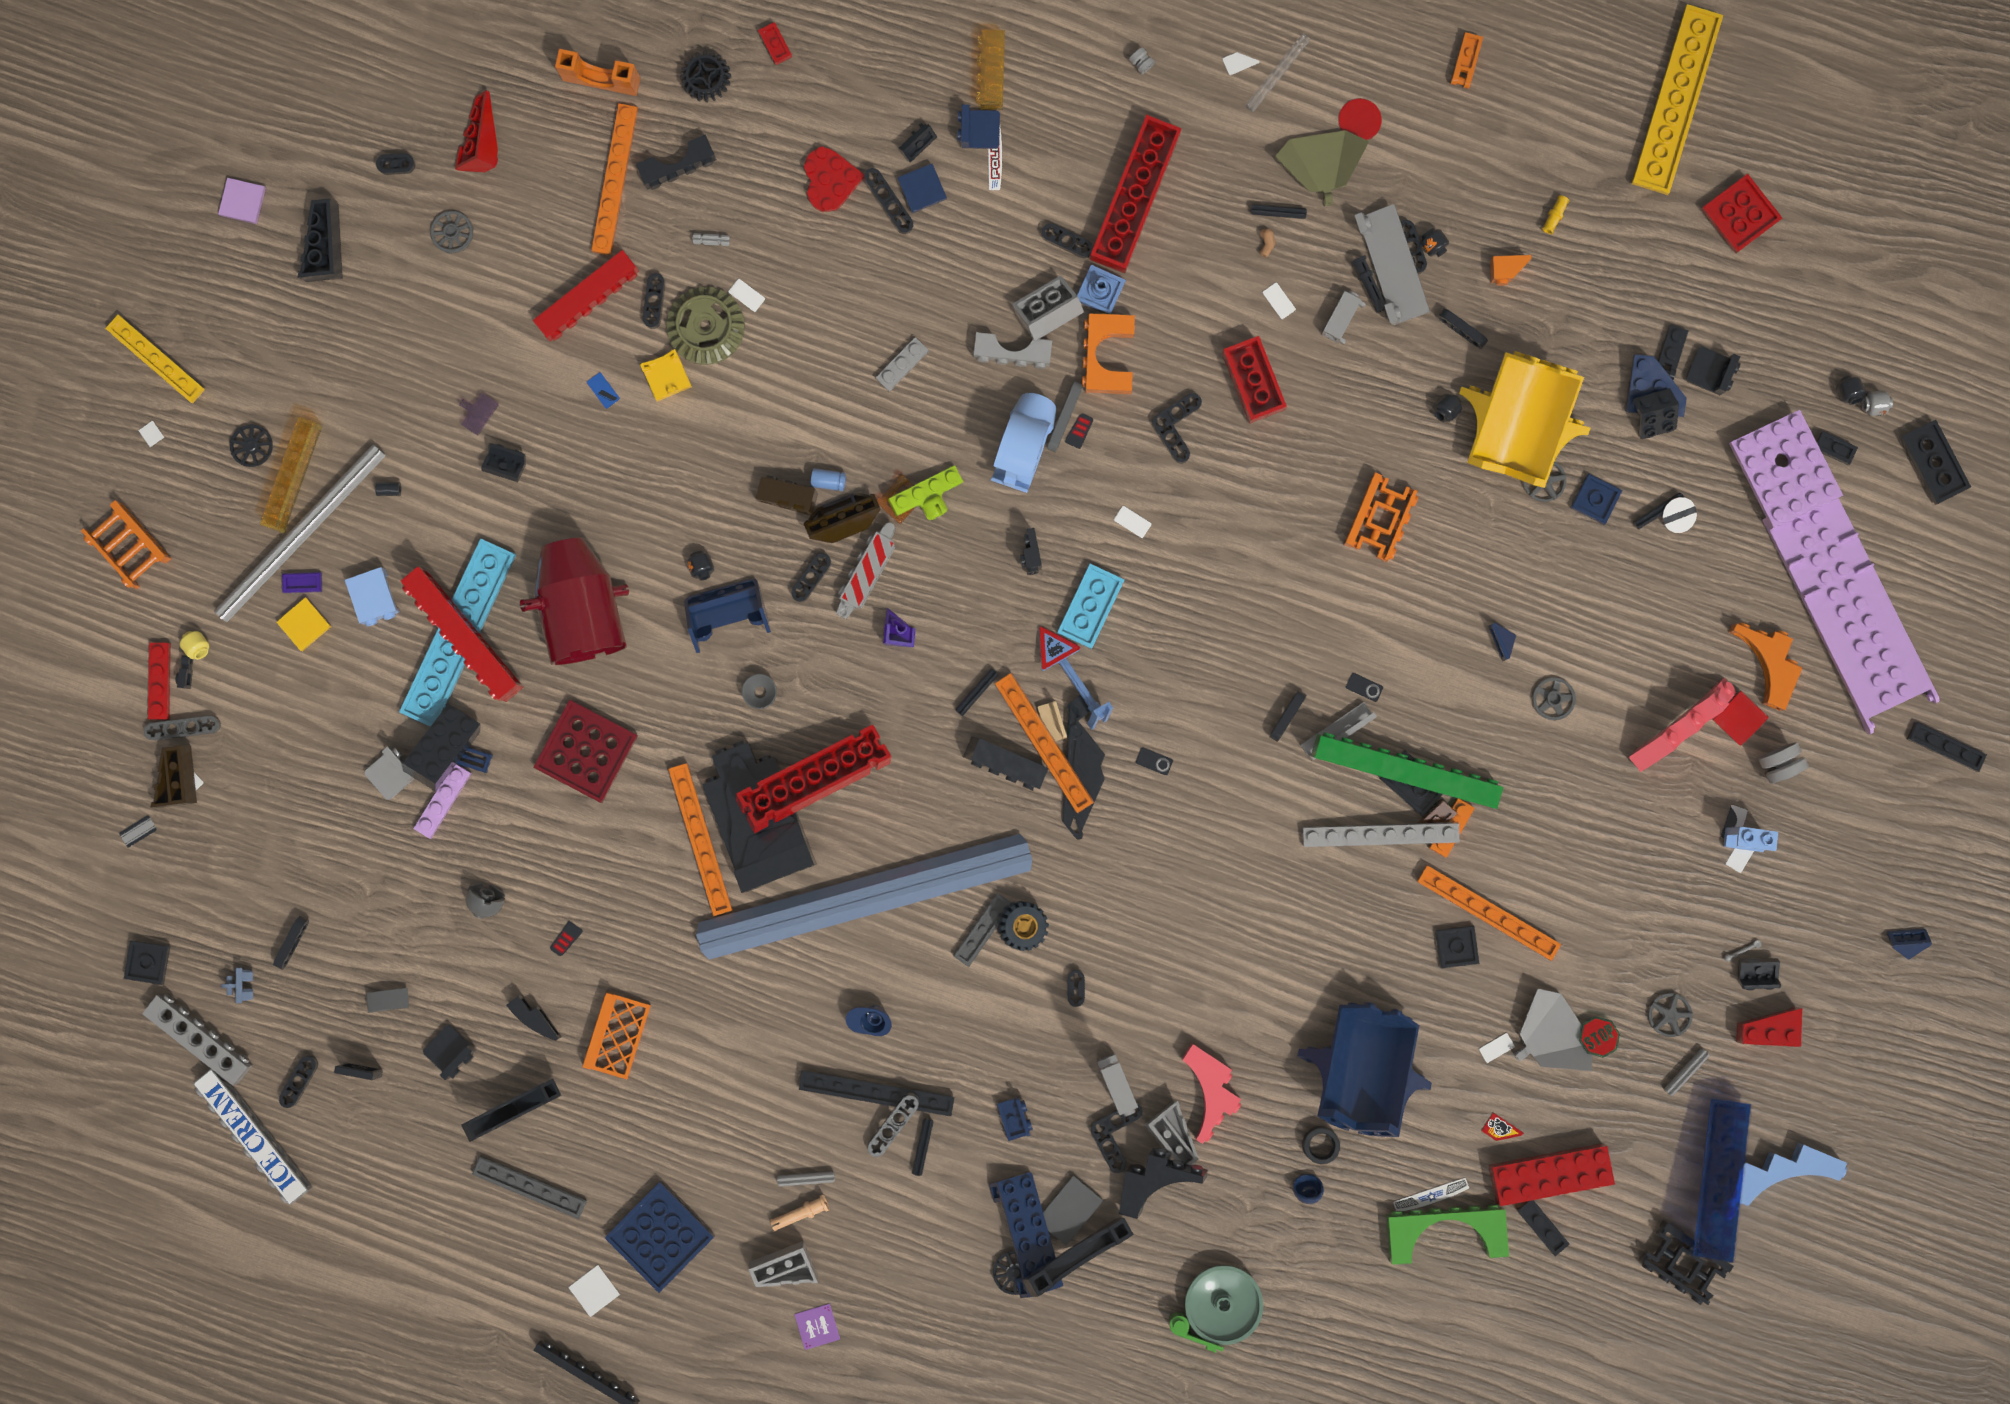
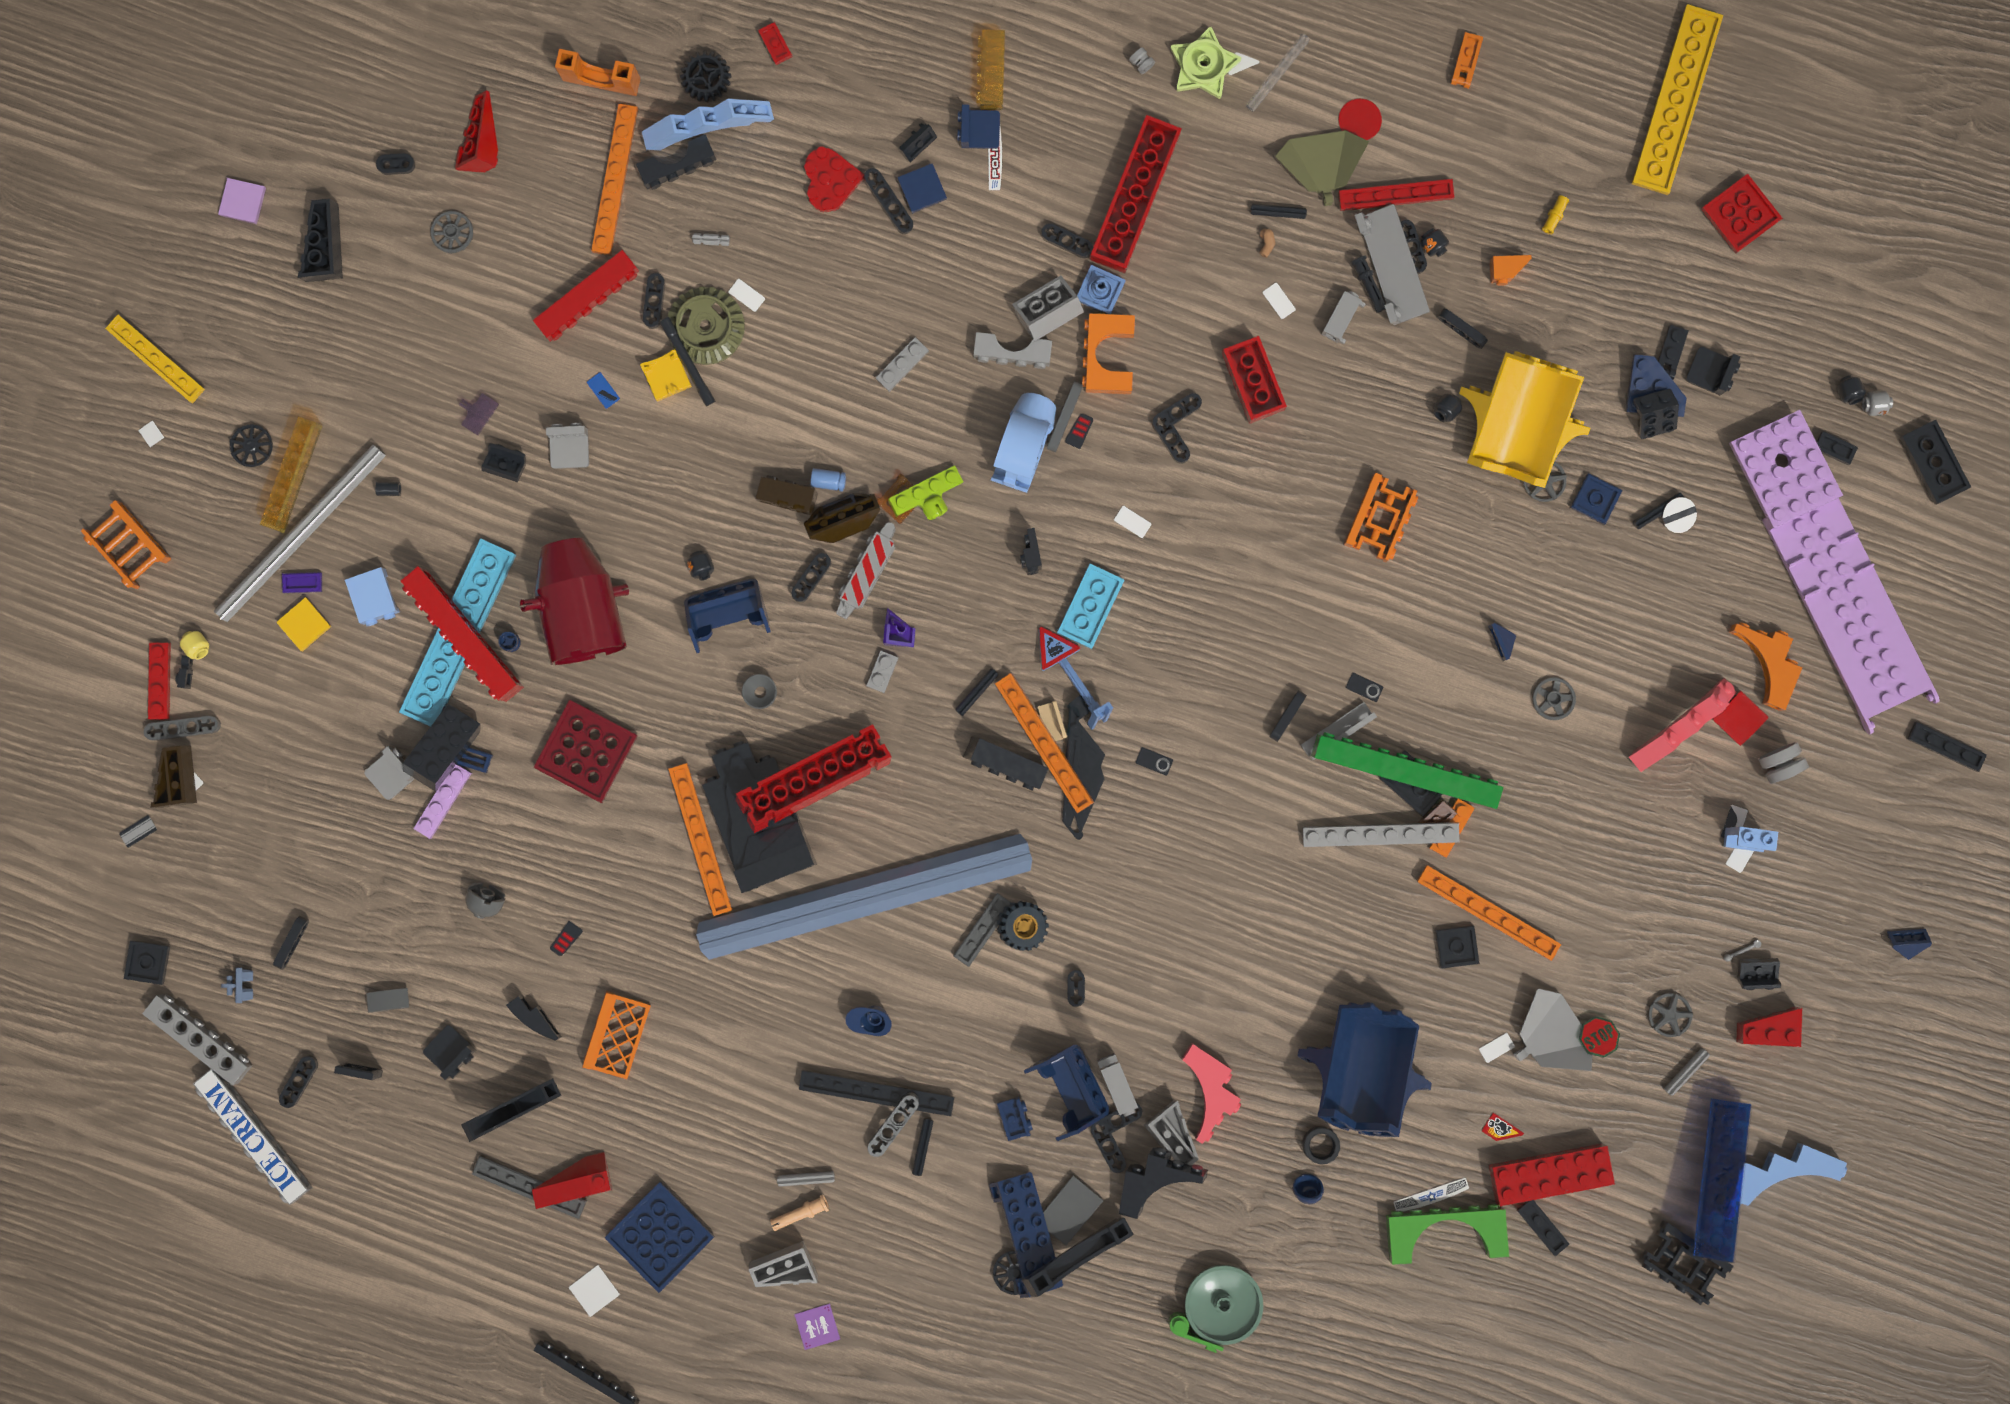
(506, 641): none -> dark blue wheel
(568, 446): none -> light grey bracket
(580, 1180): none -> red wedge
(671, 333): none -> black piece
(706, 119): none -> light blue arch
(882, 672): none -> light grey plate
(1077, 1088): none -> dark blue windscreen
(1208, 51): none -> yellowish green plate
(1396, 194): none -> red plate

